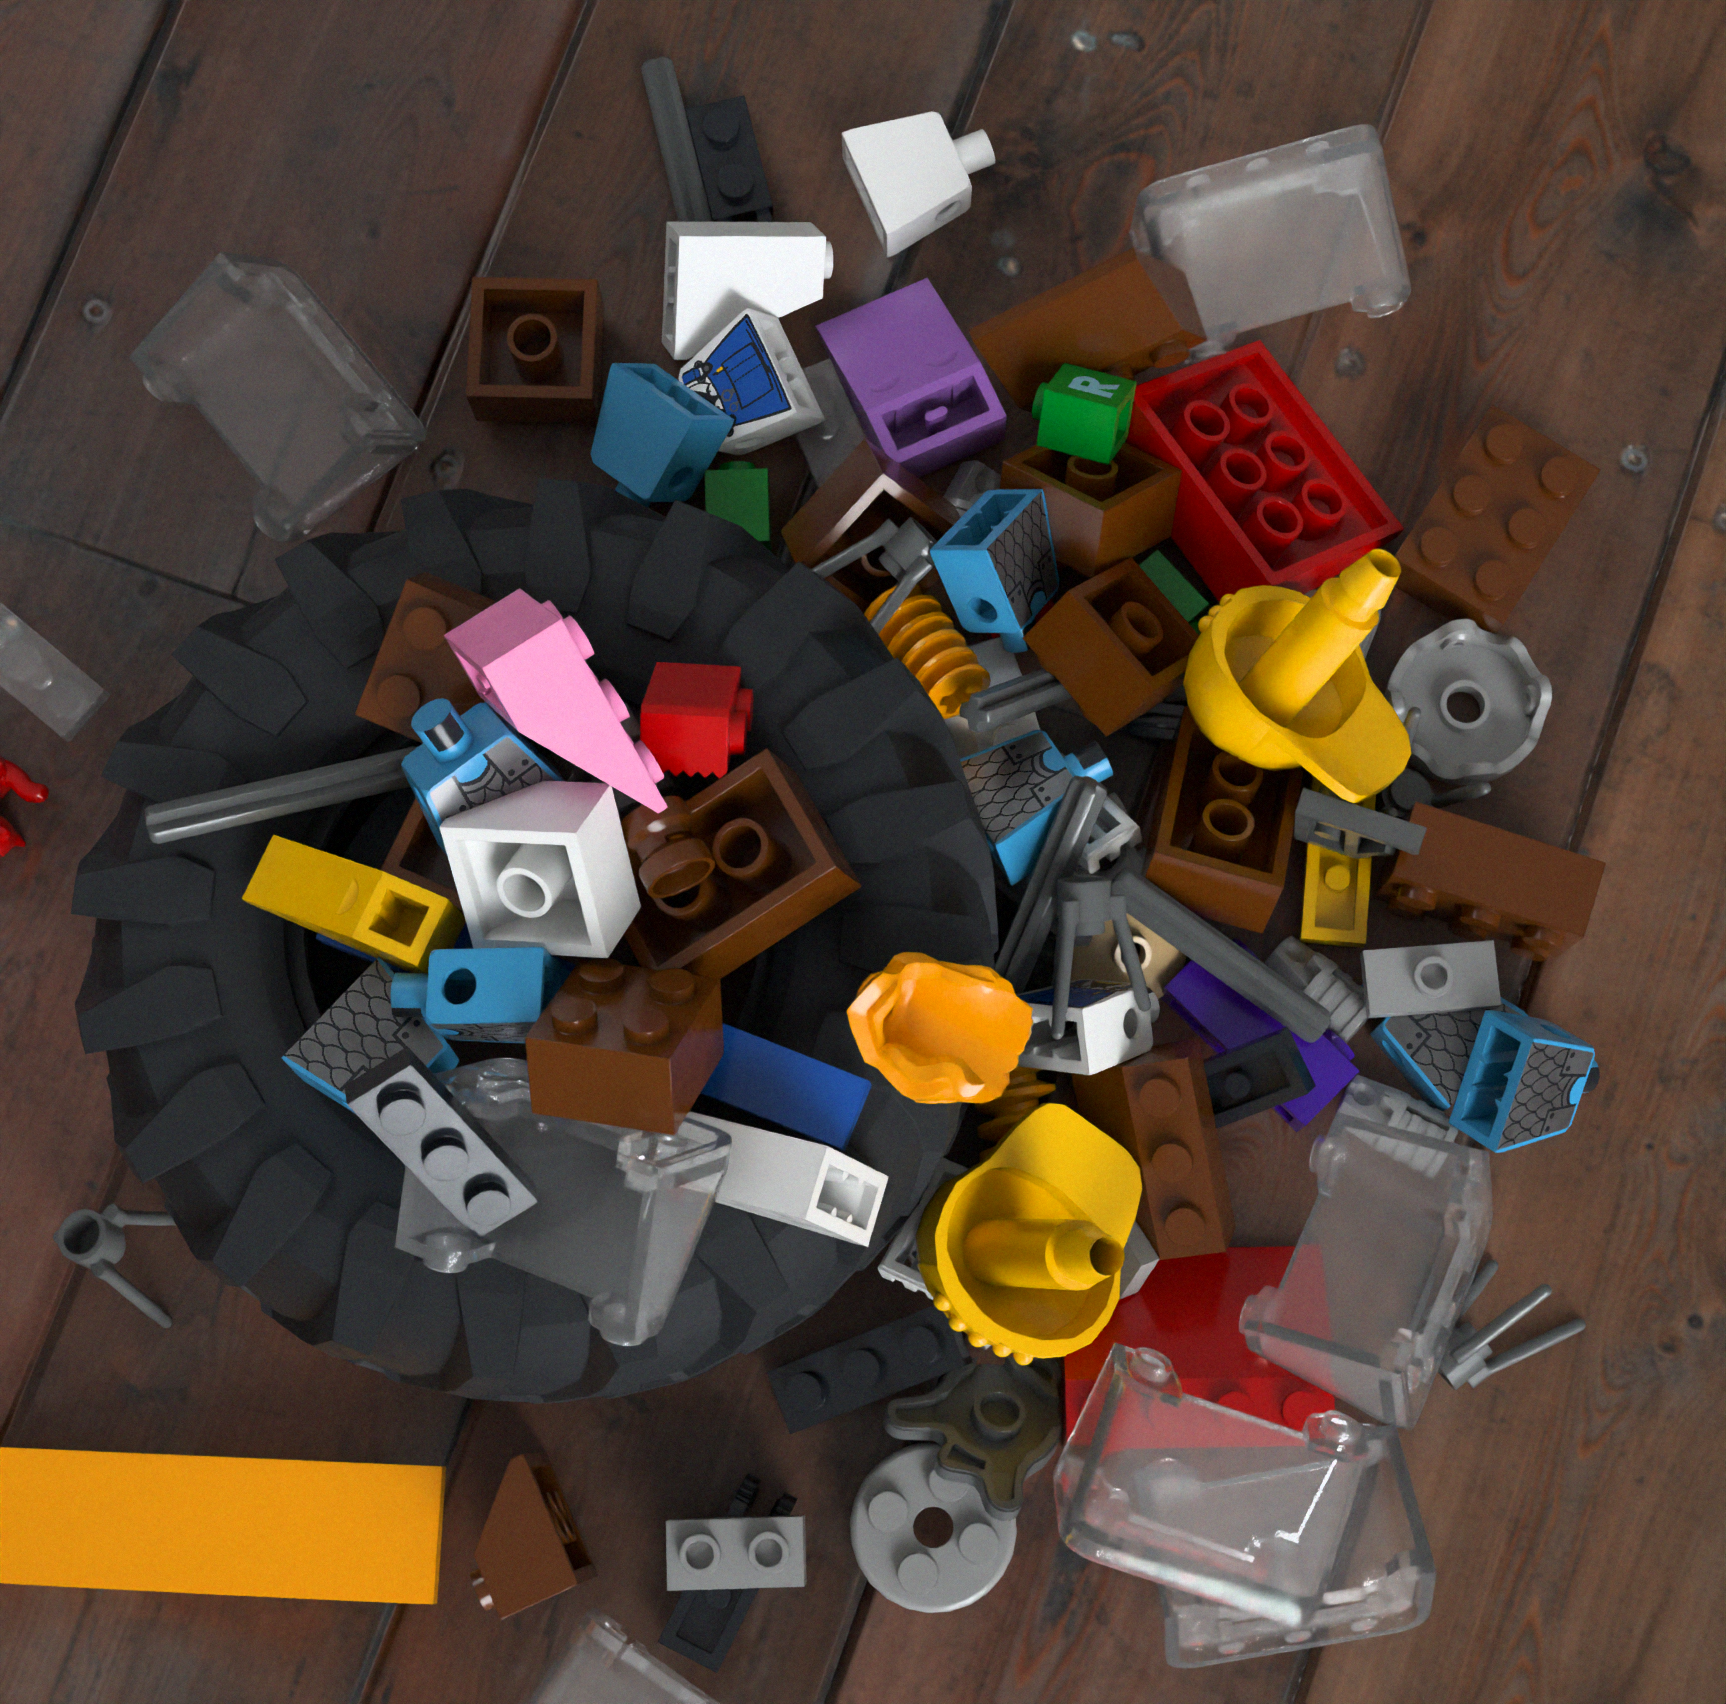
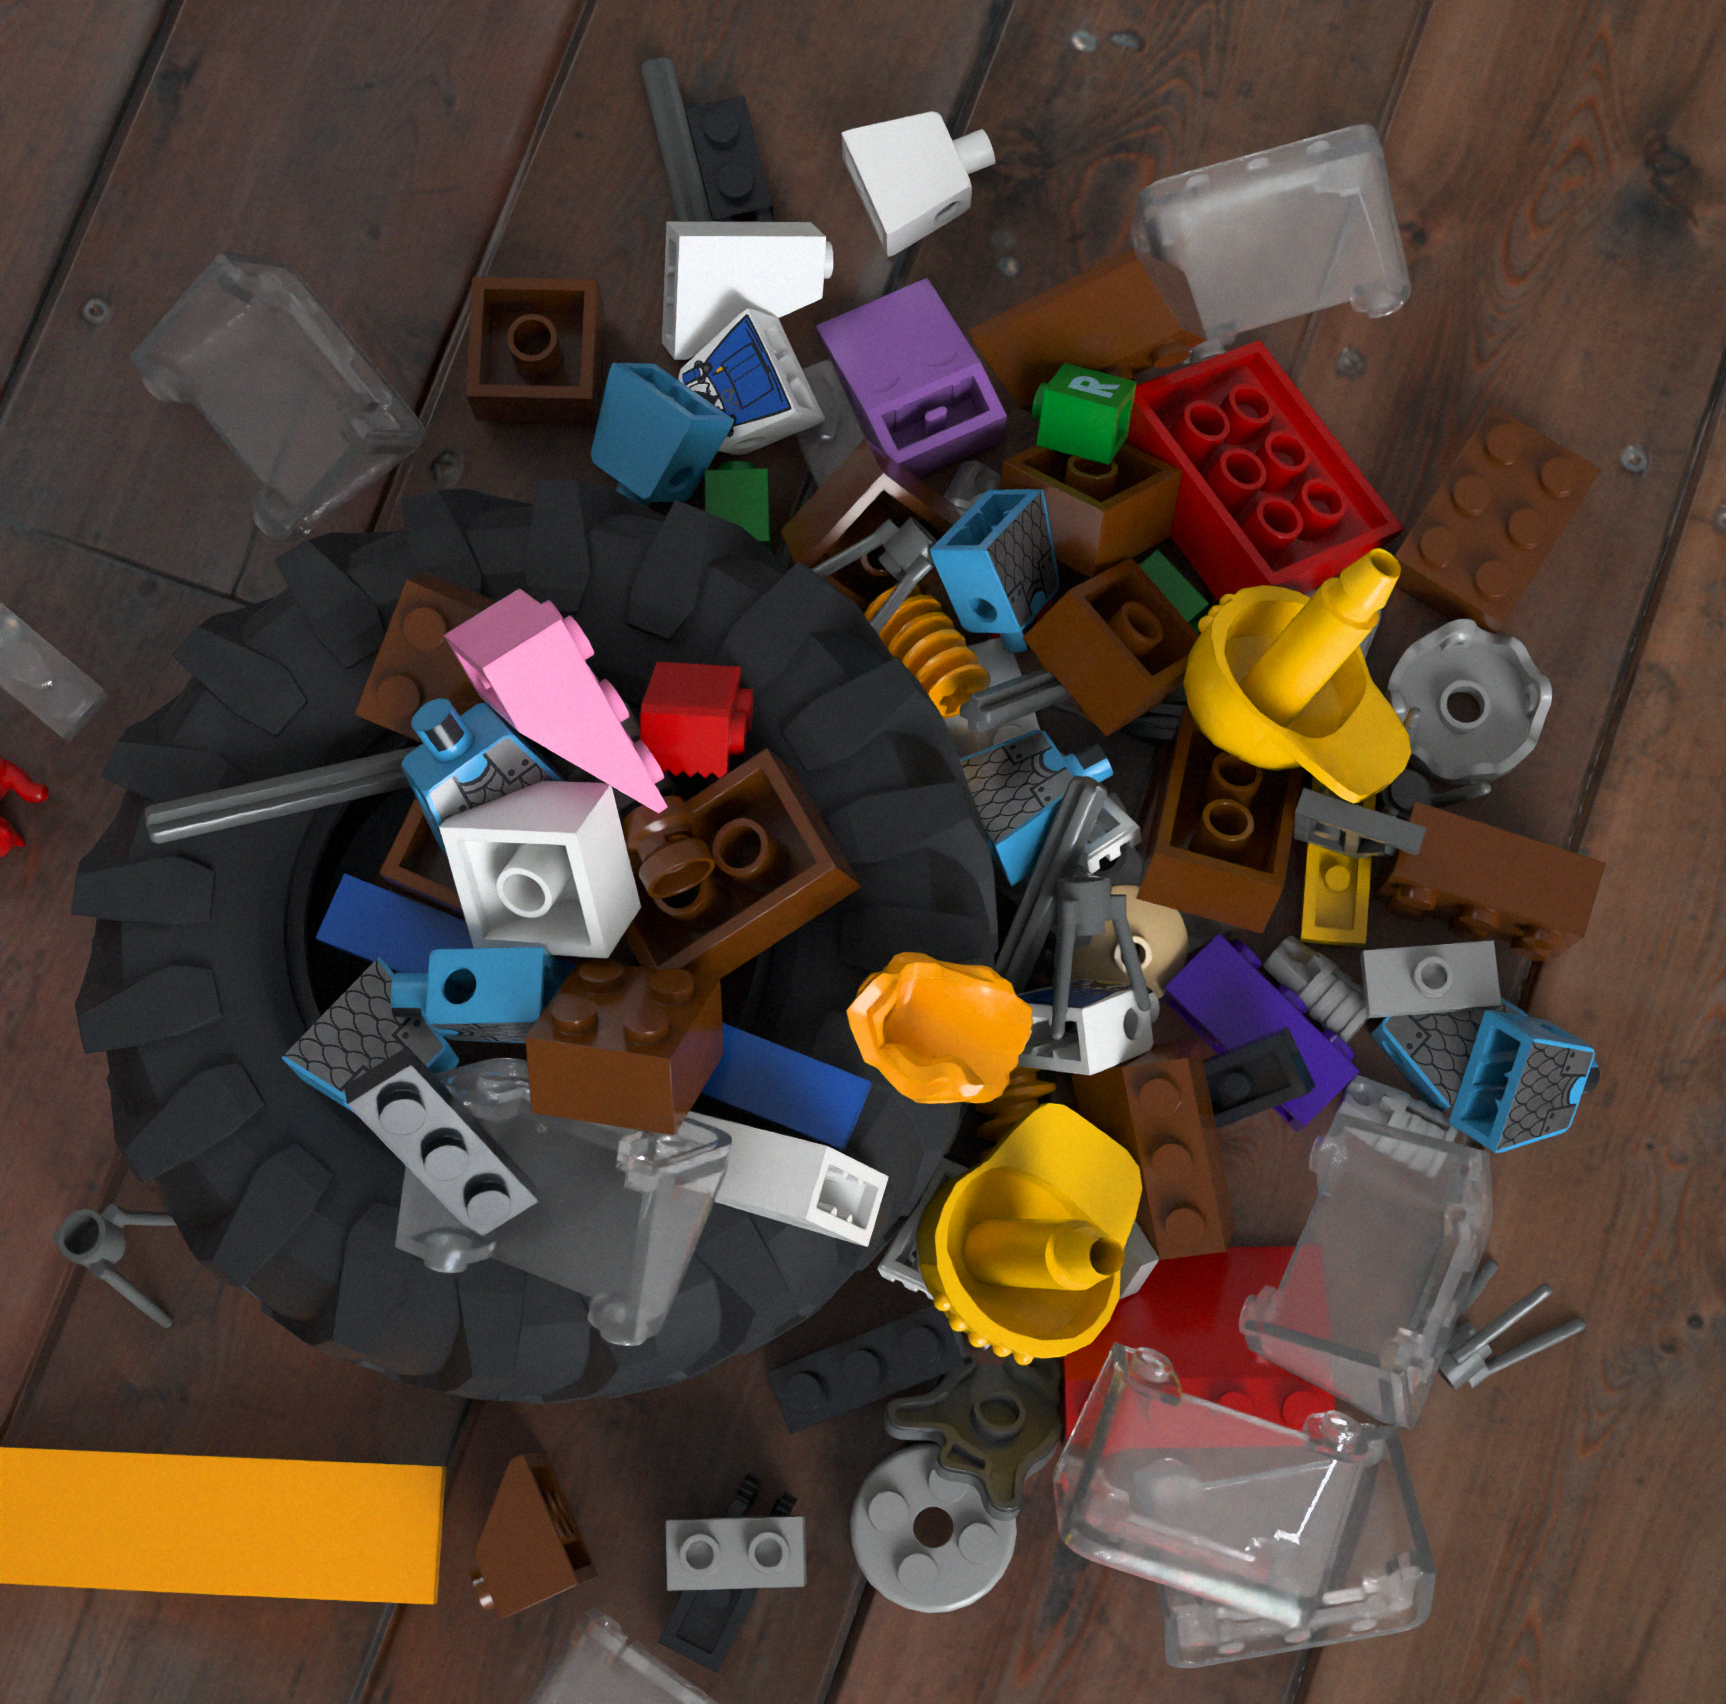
(354, 904): yellow slope -> none
(1221, 956): dark grey axle -> none

